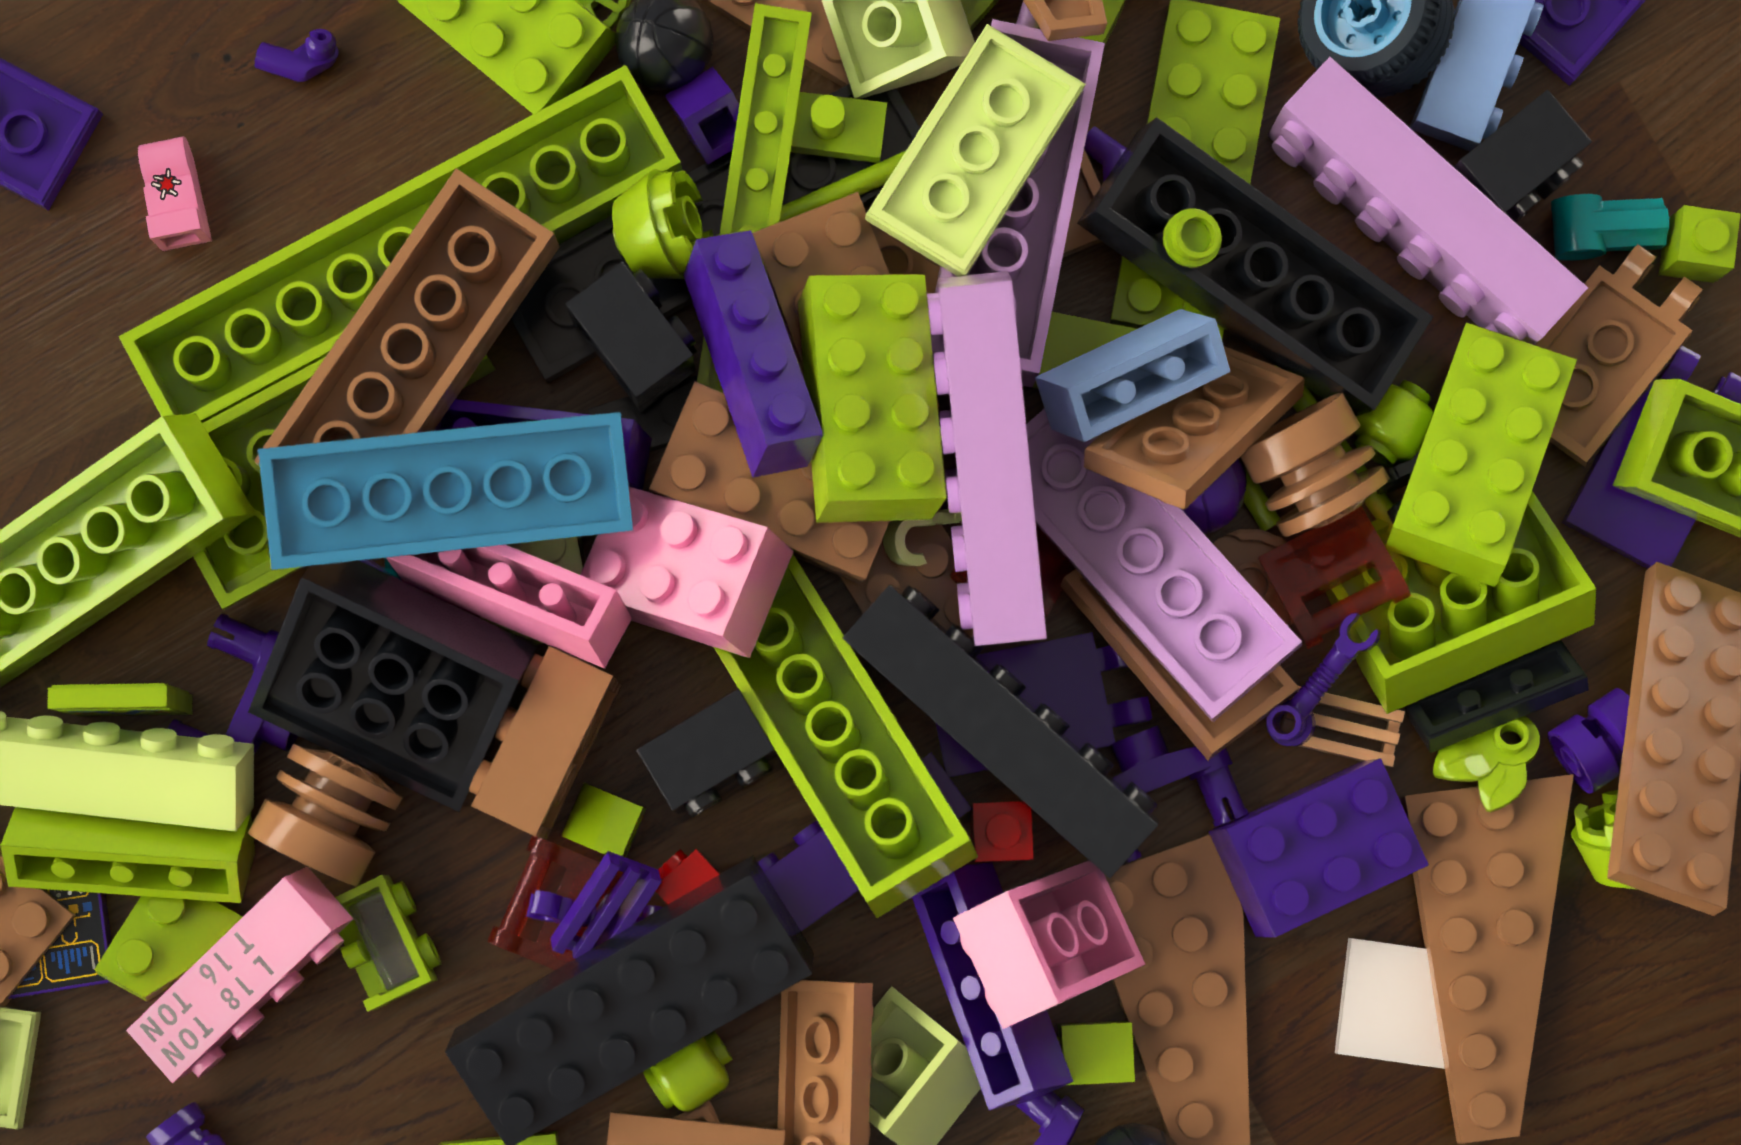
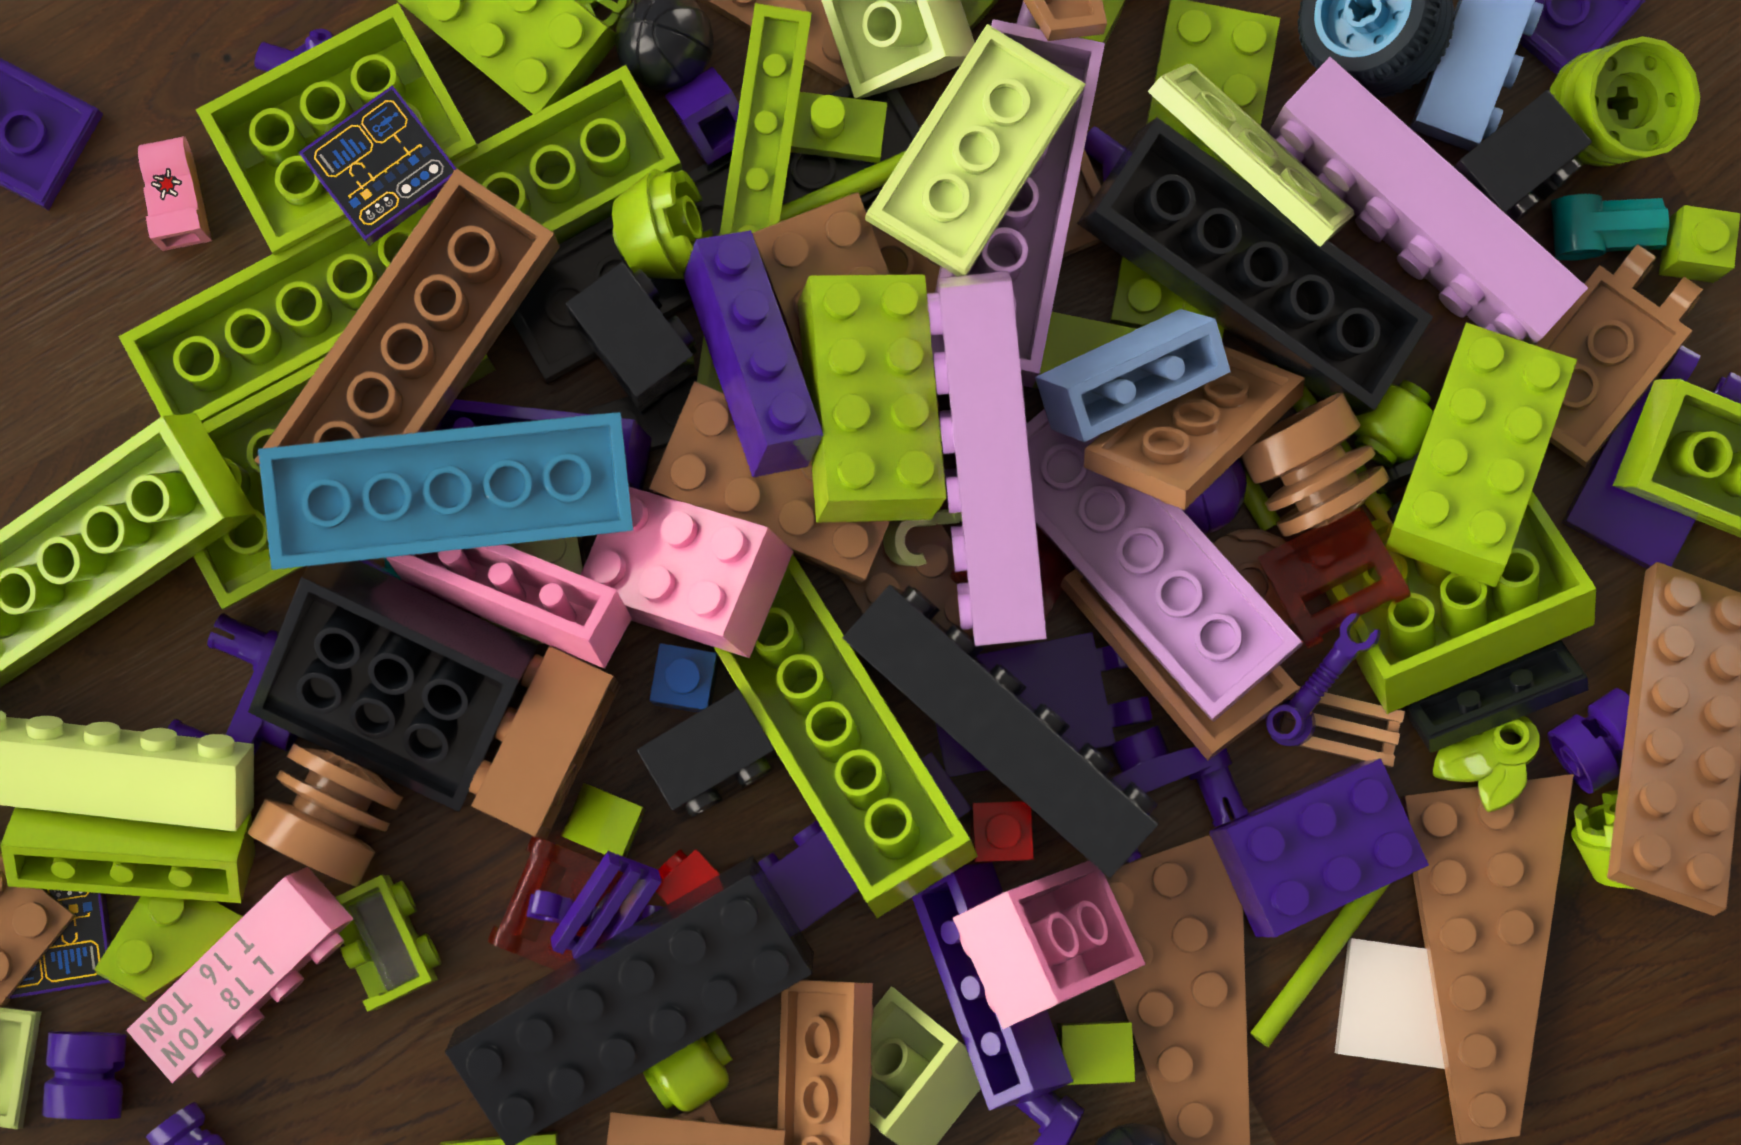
(84, 1075): none -> dark purple wheel
(119, 699): lime tile -> none
(294, 104): none -> lime slope
(379, 165): none -> black tile
(684, 678): none -> blue brick
(1192, 238): lime plate -> none
(1252, 152): none -> yellowish green tile
(1314, 967): none -> lime bar
(1650, 95): none -> lime wheel

